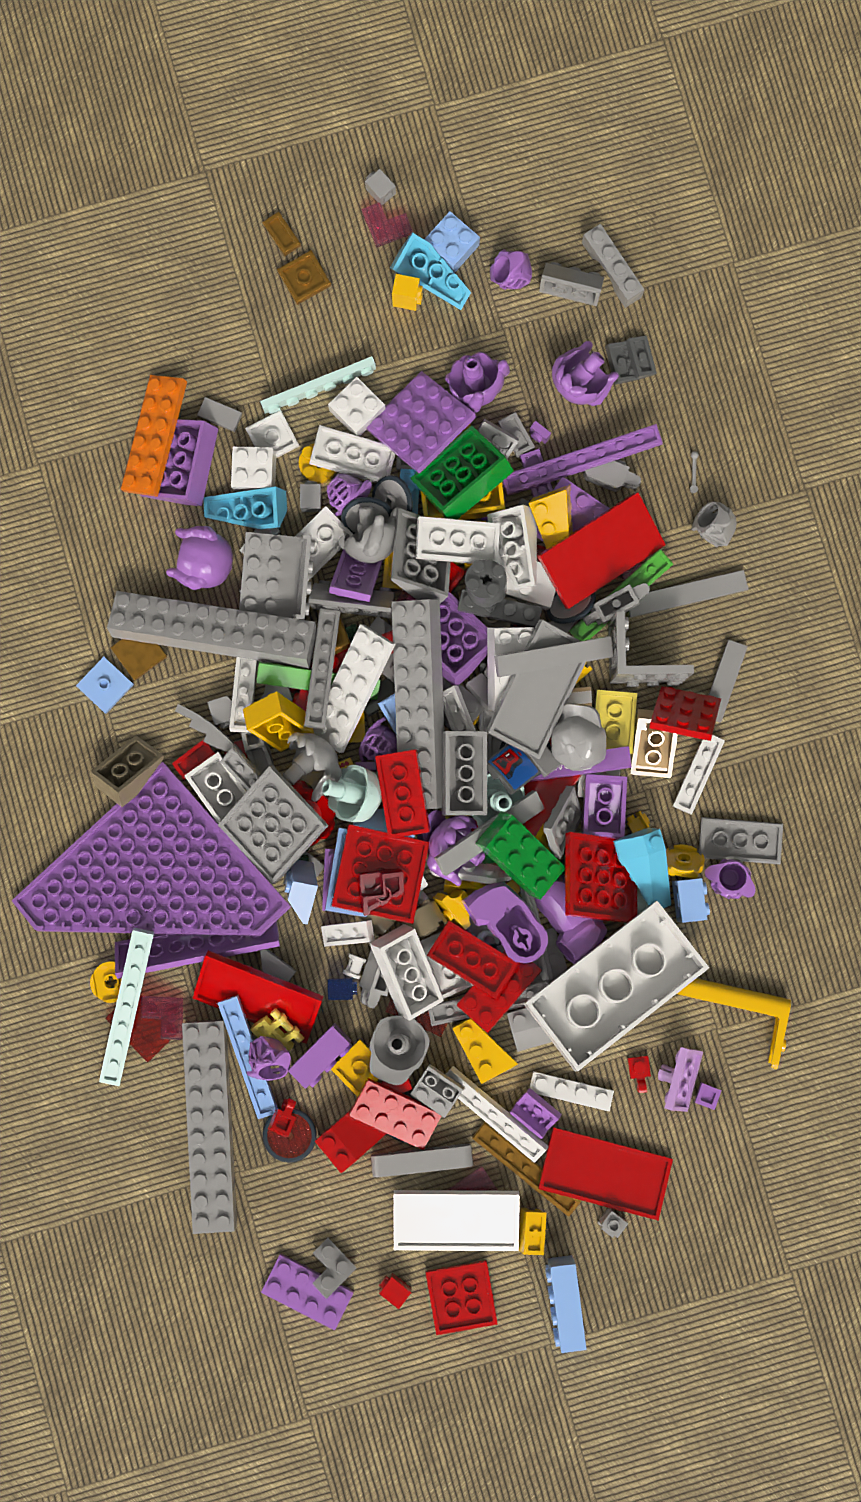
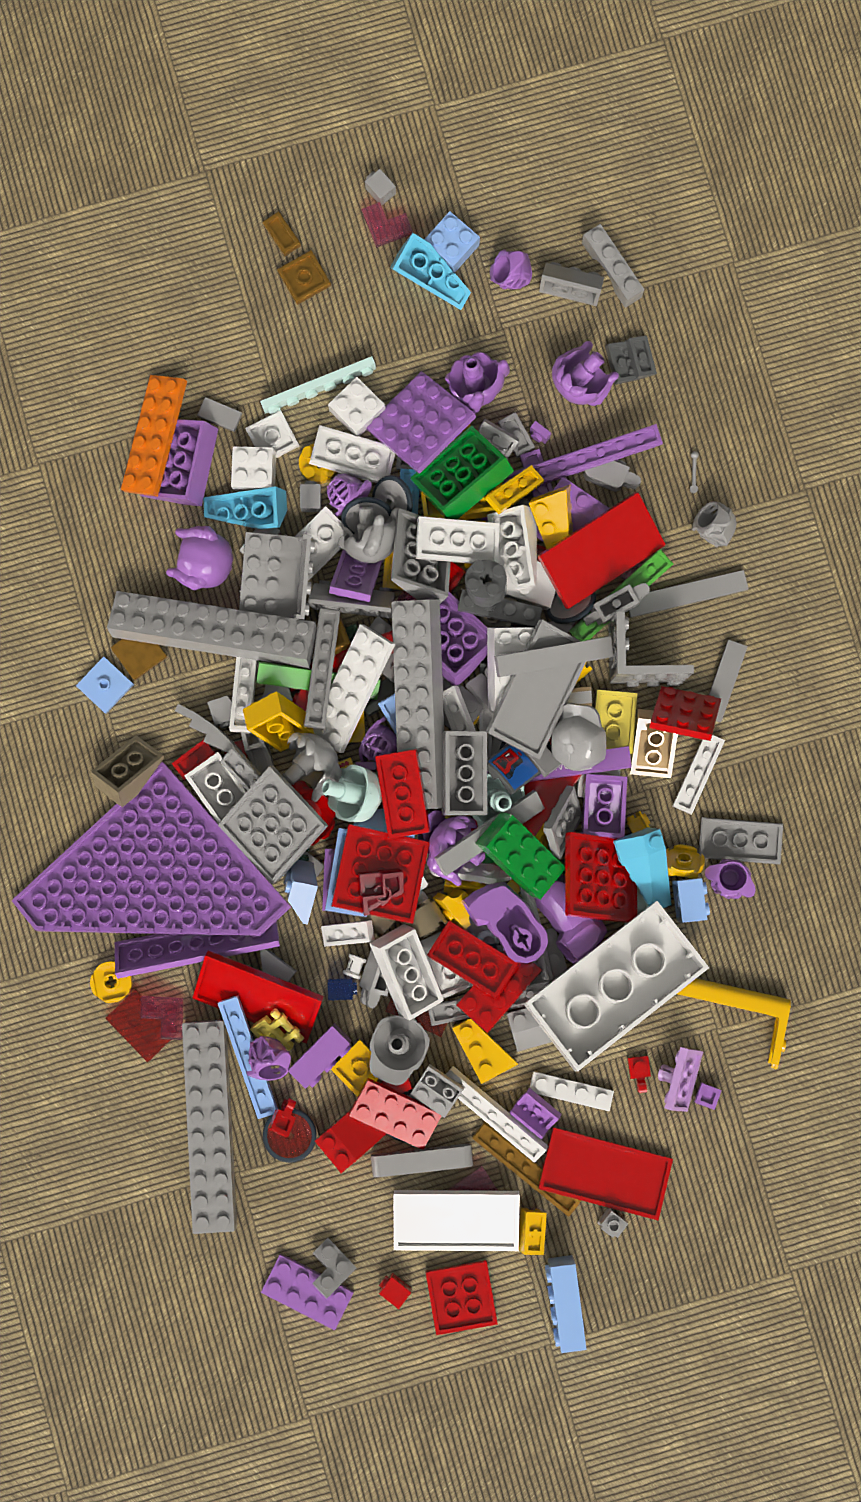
(126, 1006): light aqua plate -> none
(407, 292): yellow brick -> none
(514, 489): none -> yellow plate

